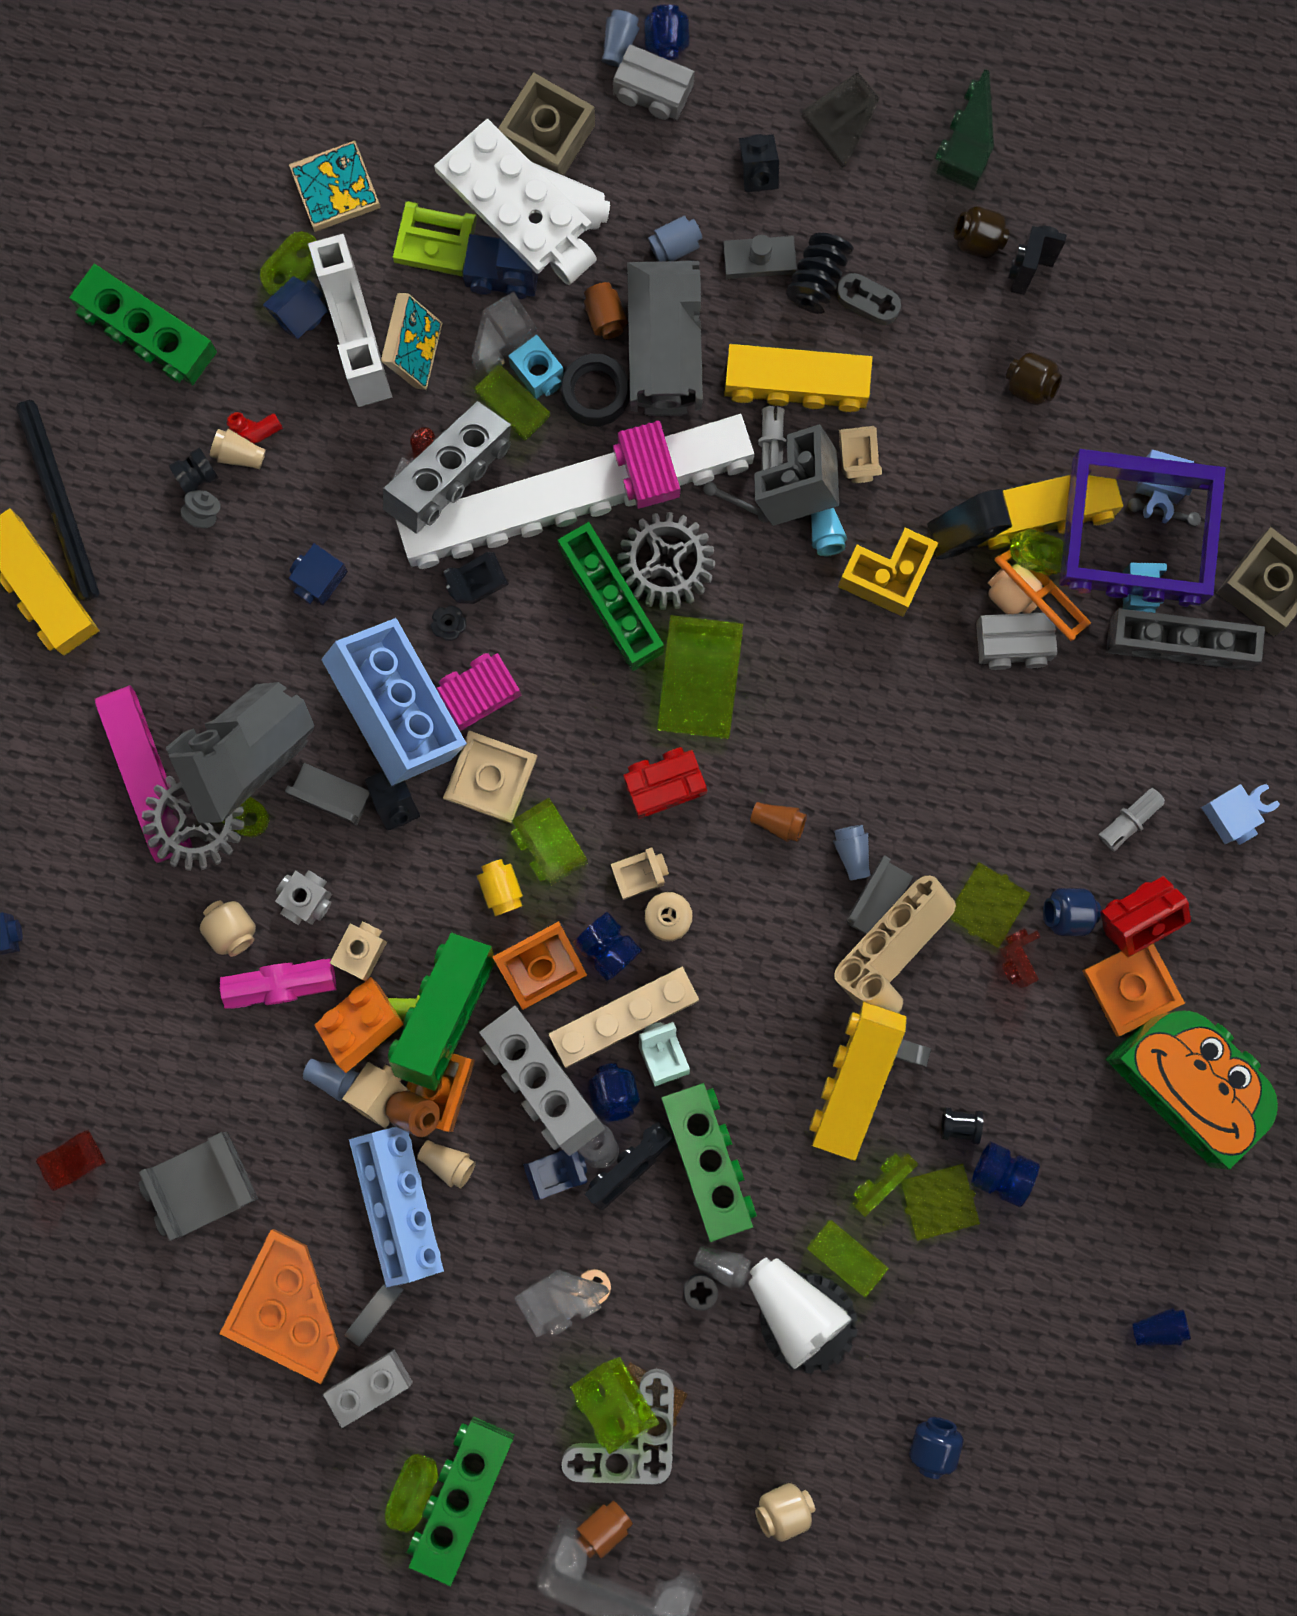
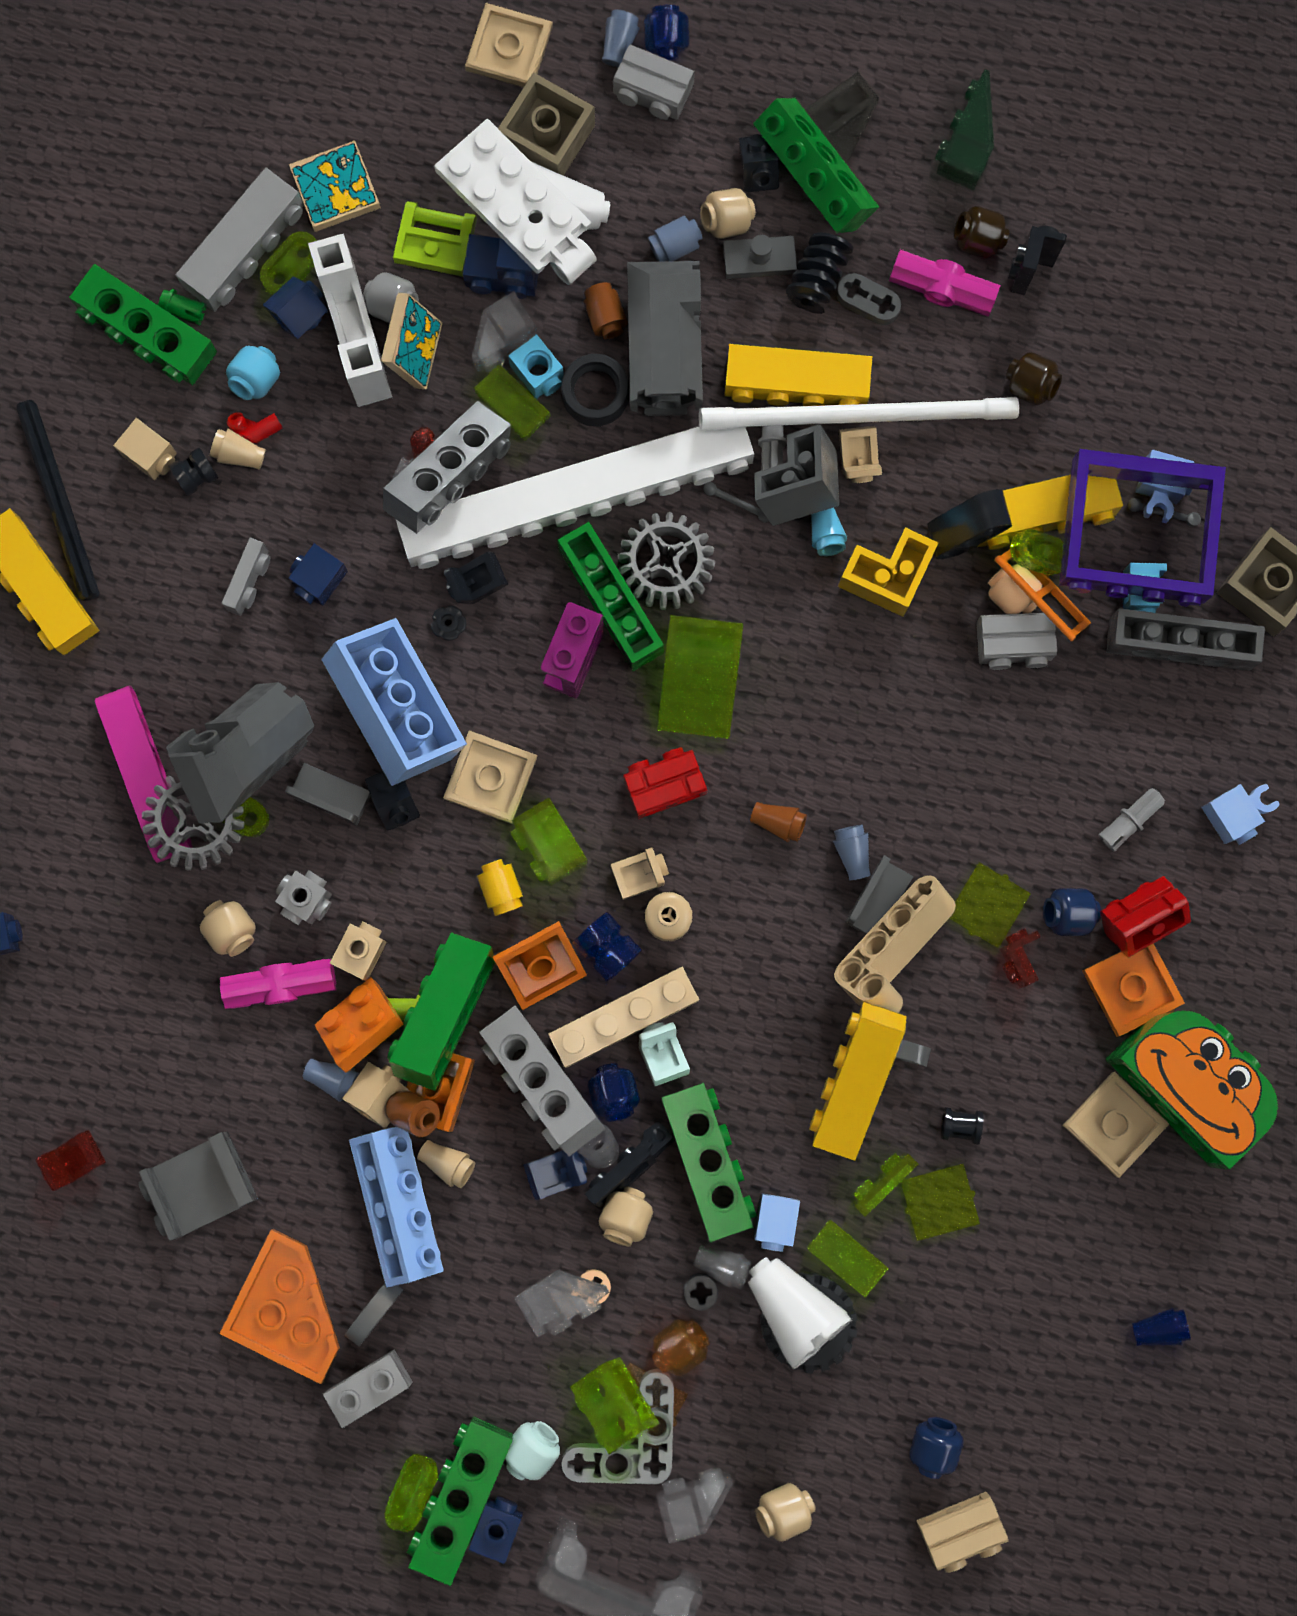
(146, 449): none -> tan brick
(182, 306): none -> green pin
(200, 509): dark grey wheel -> none
(241, 240): none -> light grey brick
(251, 565): none -> light grey plate
(252, 372): none -> medium azure head
(382, 293): none -> light grey head
(477, 690): dark pink brick -> none
(496, 1529): none -> dark blue brick
(508, 45): none -> tan tile
(532, 1451): none -> light aqua head
(572, 649): none -> magenta panel
(604, 1530): dark orange brick -> none
(625, 1216): none -> tan head
(647, 464): dark pink brick -> none
(680, 1347): none -> clear orange head
(692, 1506): none -> clear slope
(727, 213): none -> tan head
(730, 417): none -> white piece
(776, 1221): none -> light blue brick
(815, 165): none -> green brick
(944, 283): none -> dark pink piece
(962, 1532): none -> tan brick
(1008, 1175): clear blue wheel -> none
(1115, 1124): none -> tan tile

